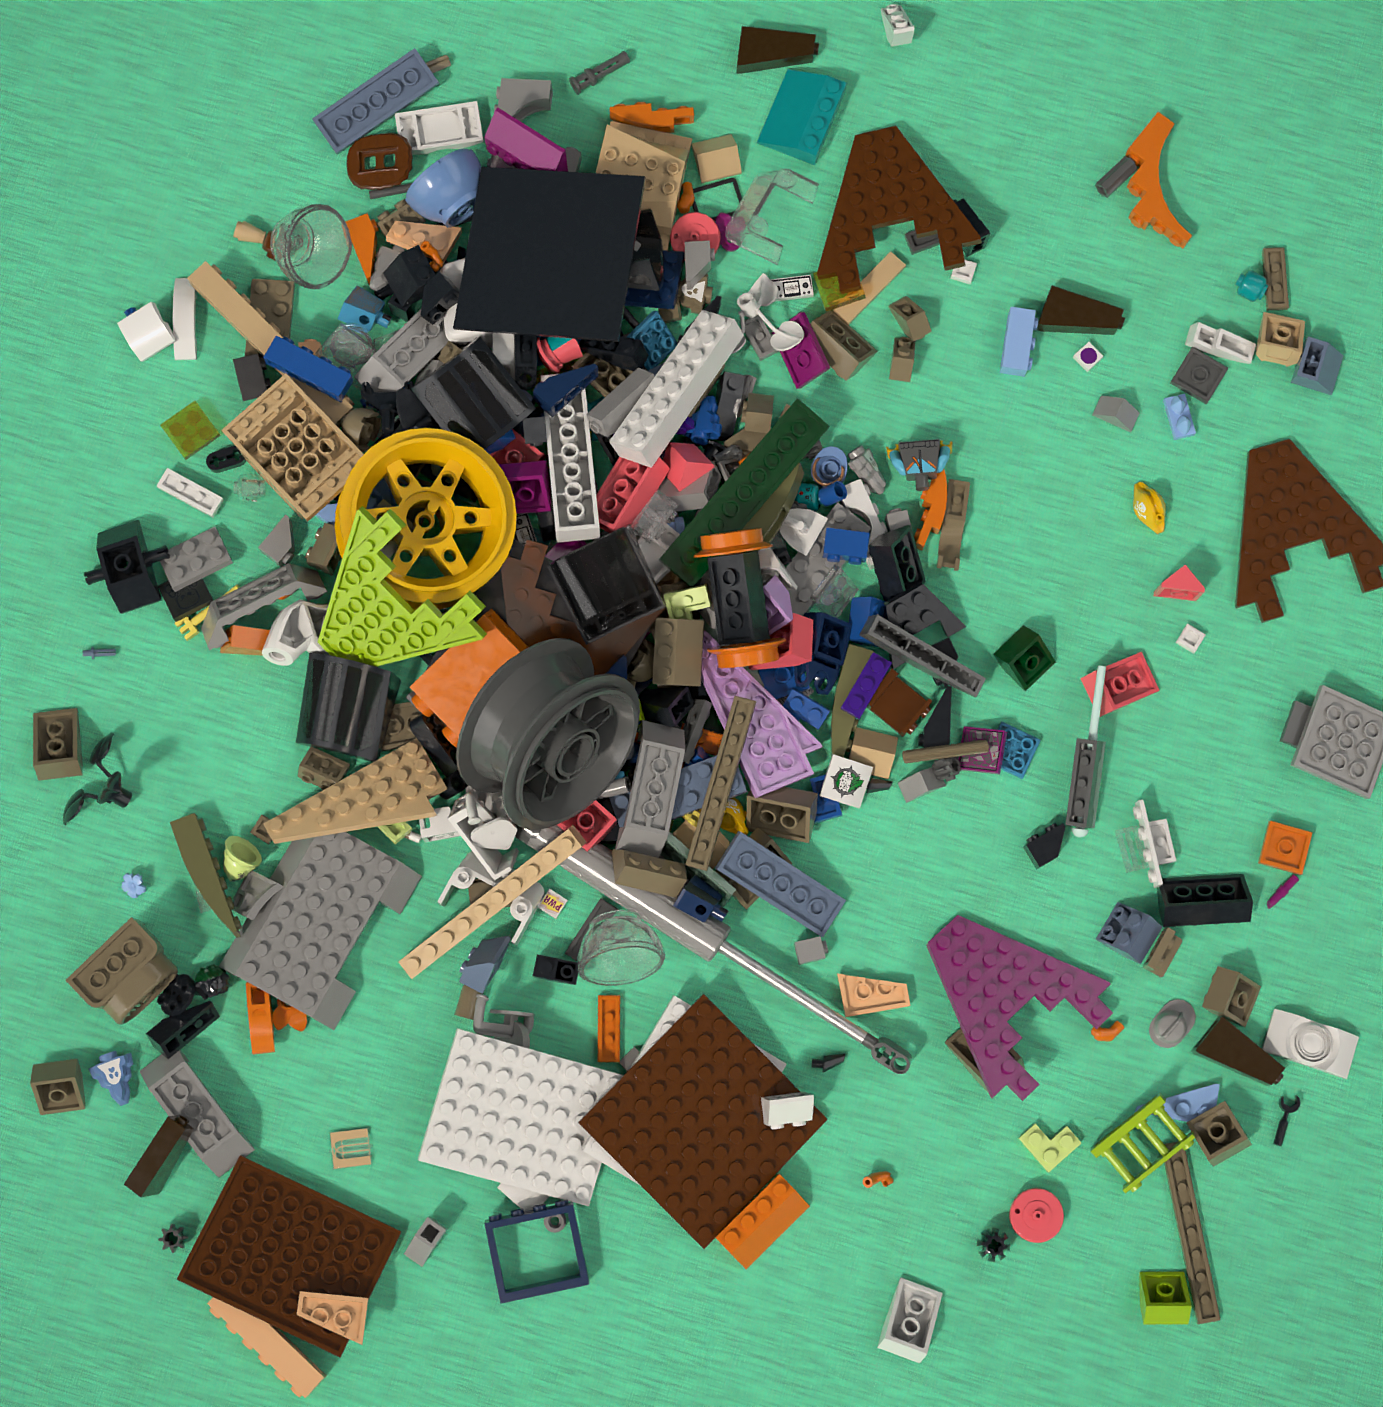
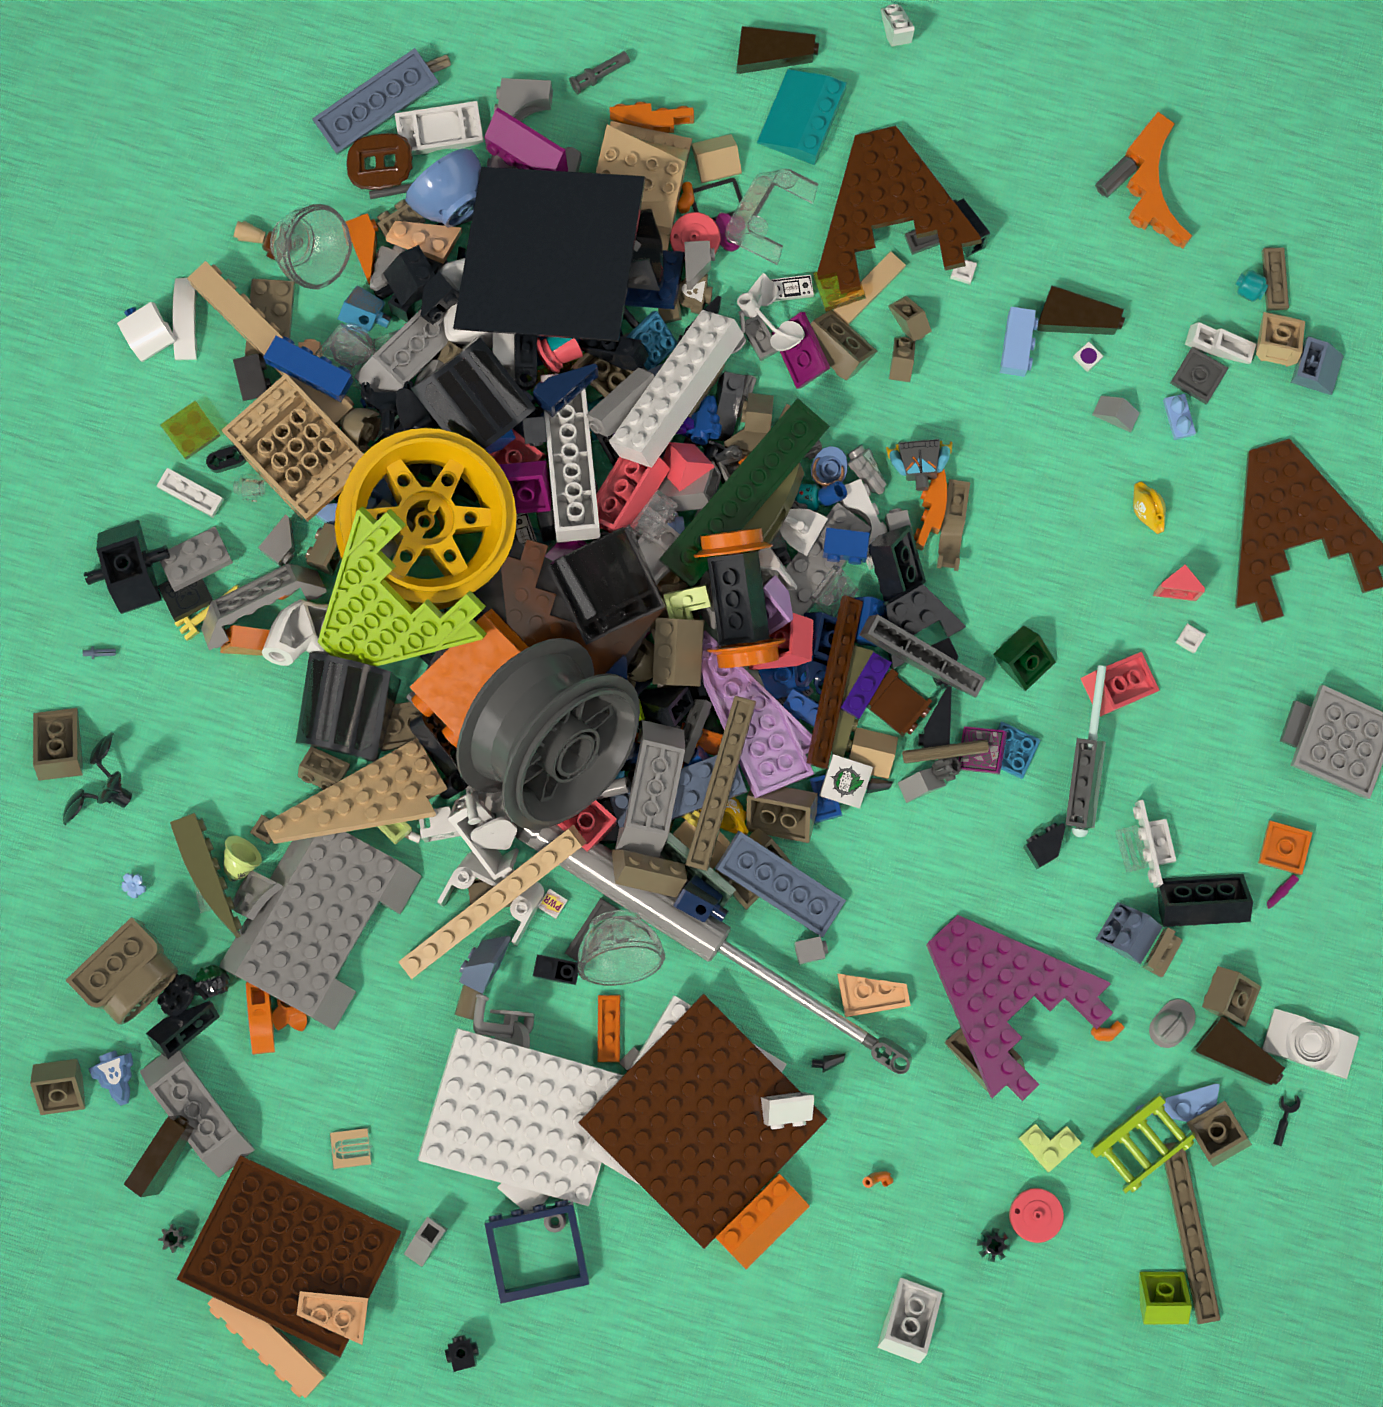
(432, 252): orange arm -> none
(458, 1361): none -> black brick
(834, 682): none -> reddish brown tile

